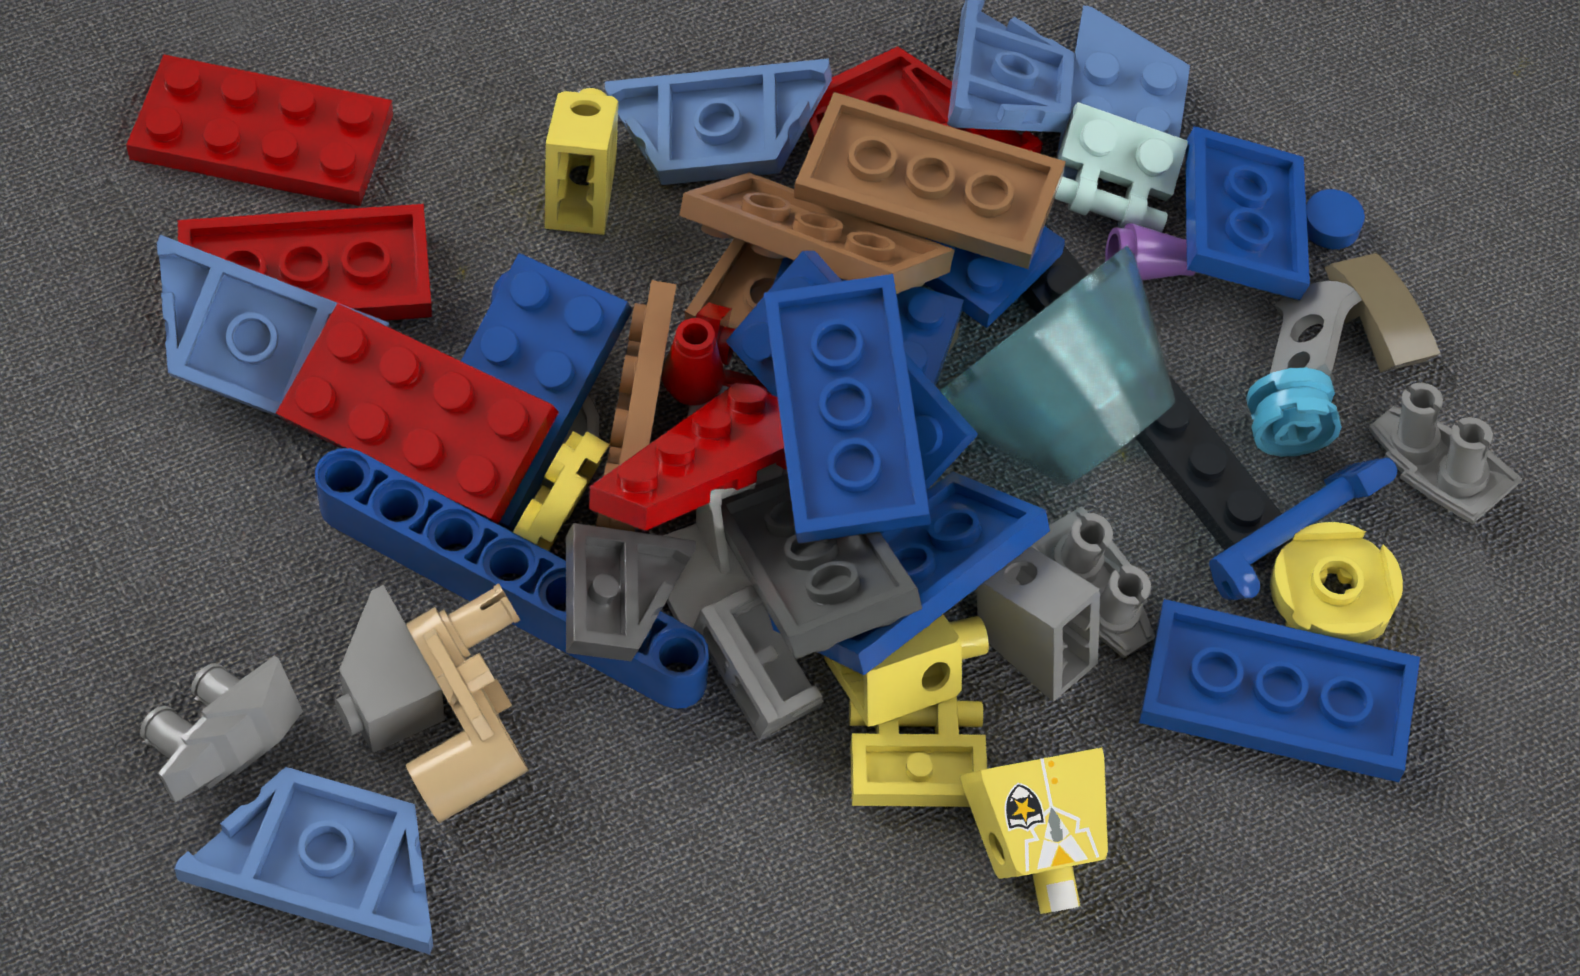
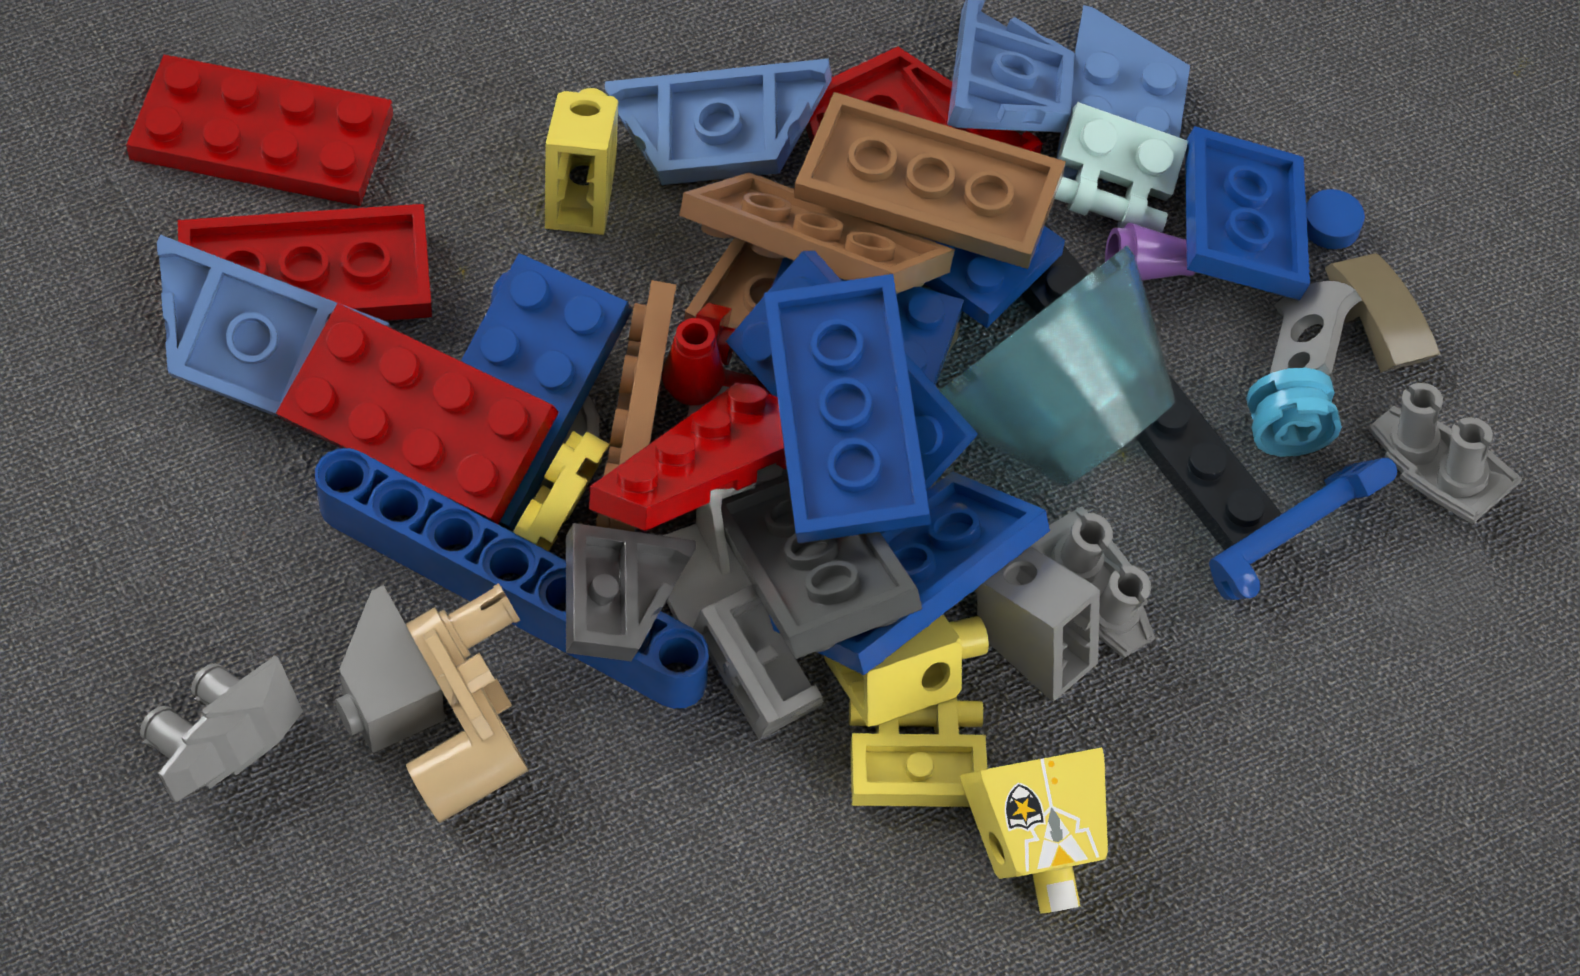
(323, 857): medium blue wing -> none
(1280, 690): blue plate -> none
(1339, 550): light yellow plate -> none

